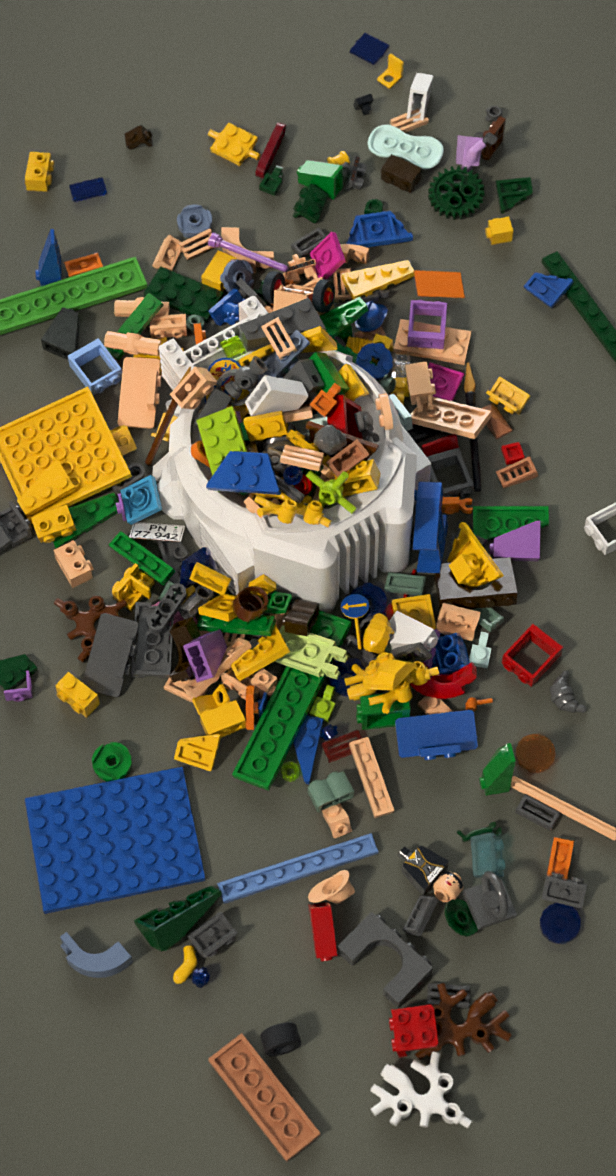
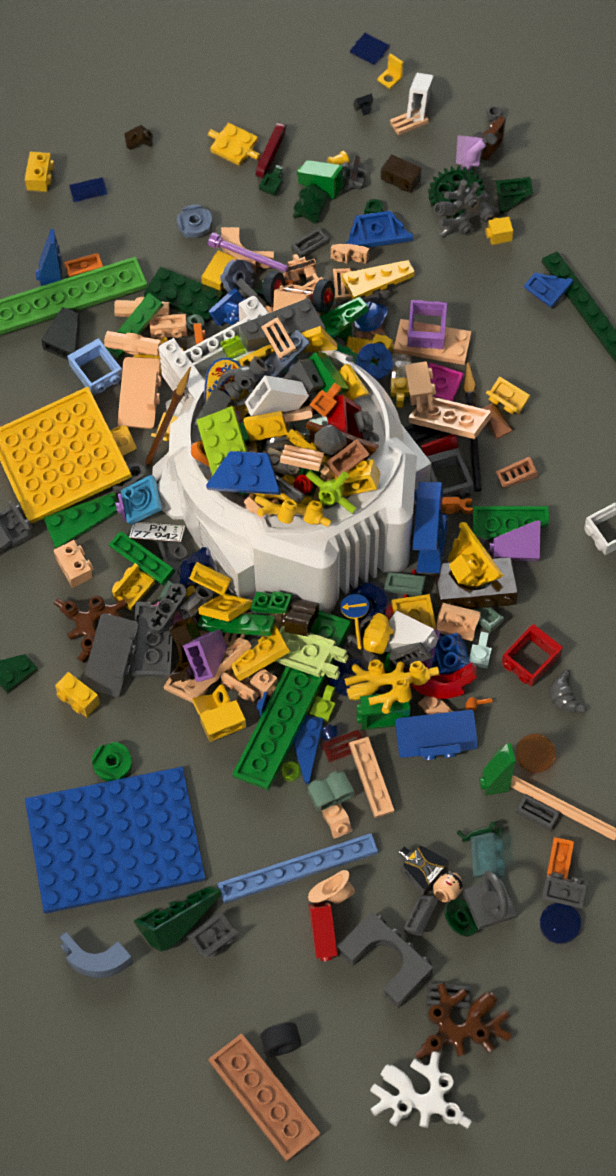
(20, 694): medium lavender bracket -> none
(46, 490): yellow wing -> none
(53, 524): yellow brick -> none
(138, 585): yellow bracket -> none
(167, 253): light nougat slope -> none
(185, 250): light nougat tile -> none
(188, 966): yellow arm -> none
(194, 388): light nougat brick -> none
(198, 751): yellow wing -> none
(200, 977): clear blue plate -> none
(248, 605): reddish brown helmet -> none
(251, 707): orange plate -> none
(264, 583): yellow plate -> none
(291, 471): clear blue plate -> none
(328, 256): dark pink tile -> none
(383, 405): light nougat plate -> none
(386, 672): yellow slope -> none
(388, 383): sand green plate -> none
(404, 415): light aqua tile -> none
(413, 1029): red bracket -> none
(418, 150): light aqua plate -> none
(439, 284): orange sticker -> none
(466, 200): none -> dark grey plant
(512, 453): red plate -> none

